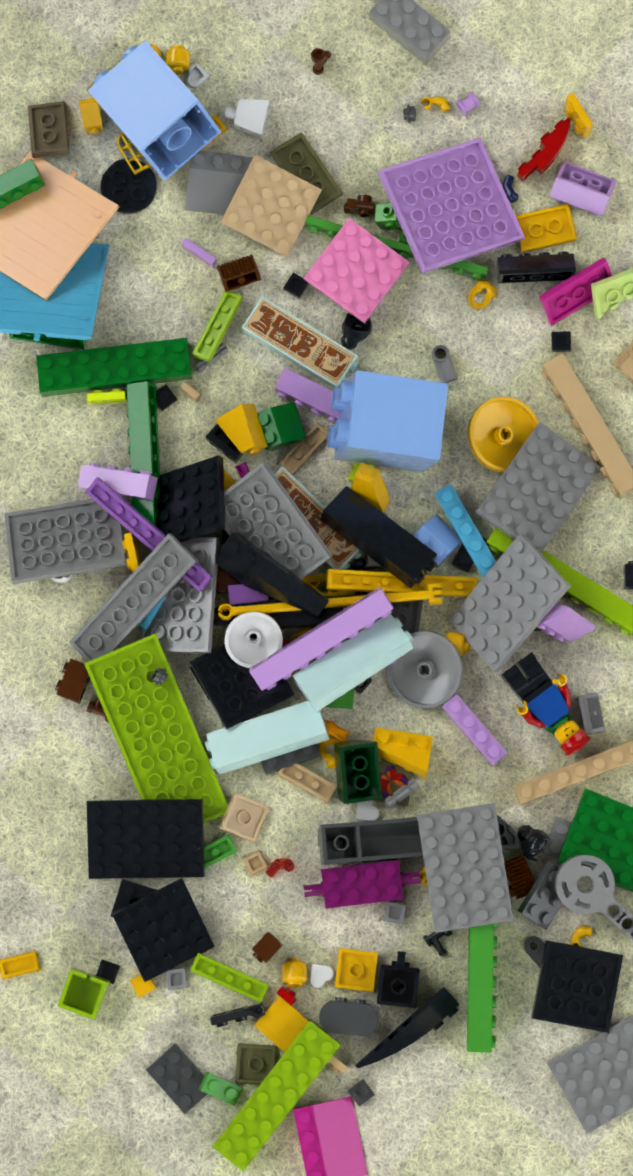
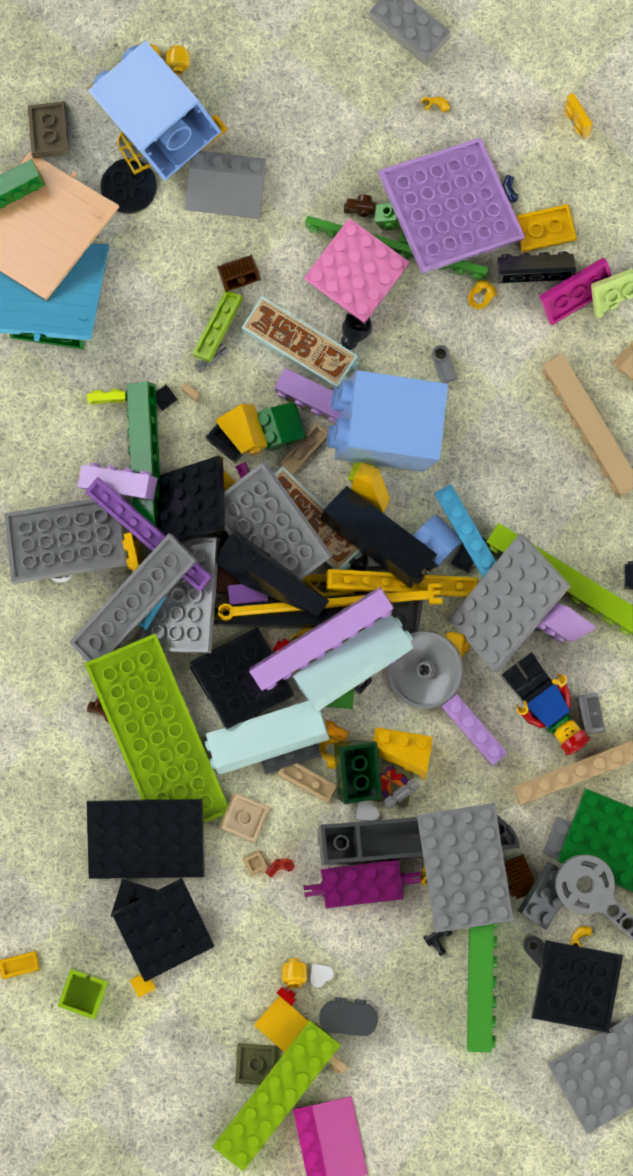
(73, 682): reddish brown brick -> none
(91, 116): yellow slope -> none
(108, 971): black tile -> none
(113, 367): green brick -> none
(159, 676): dark grey plate -> none
(176, 979): light grey plate -> none
(178, 1078): dark grey plate -> none
(197, 76): white tile -> none
(199, 252): lavender tile -> none
(218, 850): bright green plate -> none
(220, 1088): bright green plate -> none
(229, 977): lime plate -> none
(237, 1014): black hinge -> none
(250, 116): white torso -> none
(250, 651): white dish -> none
(266, 948): reddish brown brick -> none
(271, 205): tan plate -> none
(296, 285): black plate -> none
(301, 160): olive plate -> none
(319, 58): reddish brown piece -> none
(356, 970): yellow plate -> none
(361, 1092): dark grey tile -> none
(395, 912): light grey plate -> none
(398, 971): black hinge -> none
(409, 113): dark grey plate -> none
(422, 1021): black wedge -> none
(468, 103): lavender bush -> none
(499, 431): yellow dish -> none
(532, 841): black piece -> none
(538, 488): light grey plate -> none
(551, 146): red slope -> none
(561, 341): black plate -> none
(582, 188): lavender slope -> none

